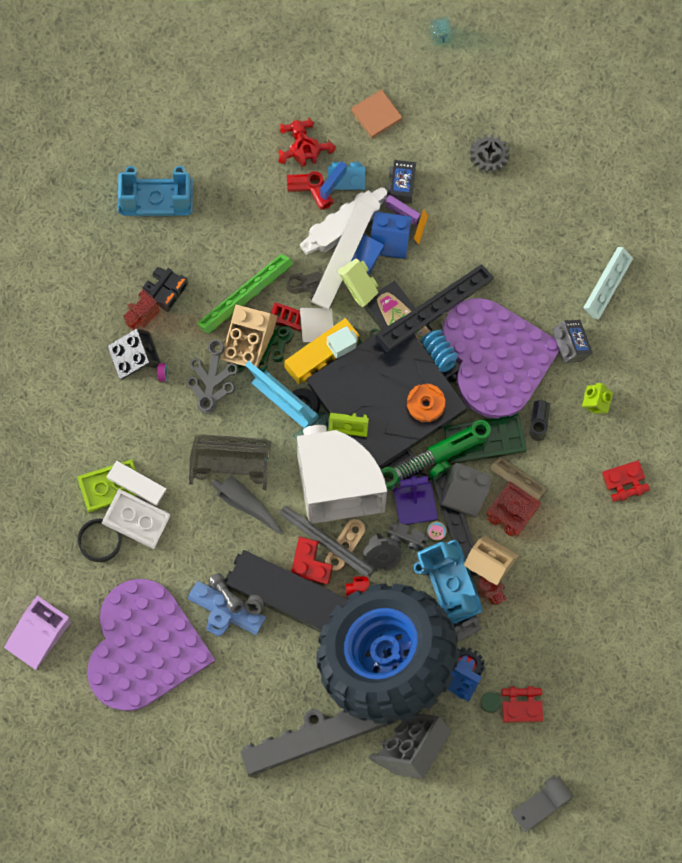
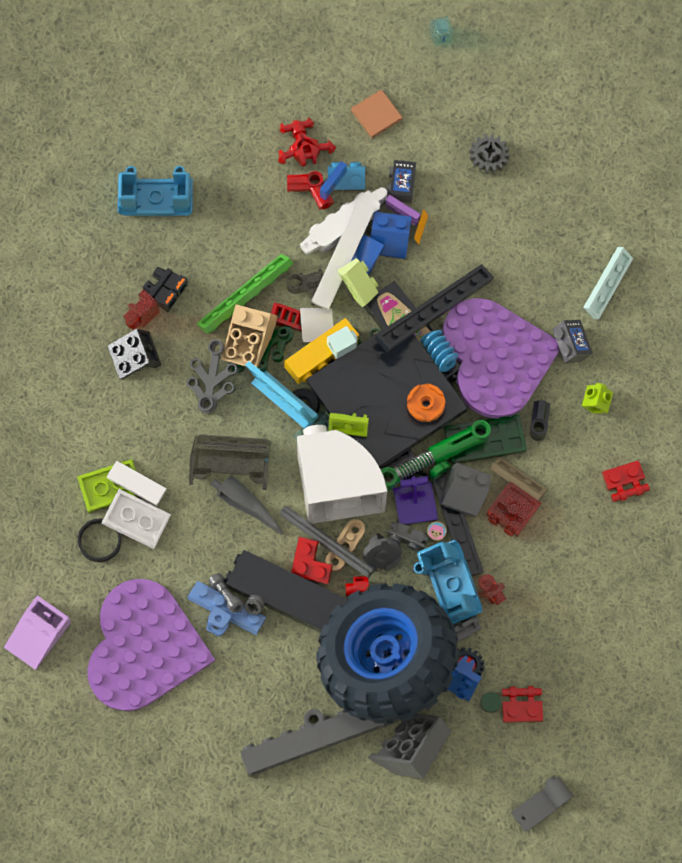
(162, 372): magenta tile -> none
(490, 559): tan slope -> none

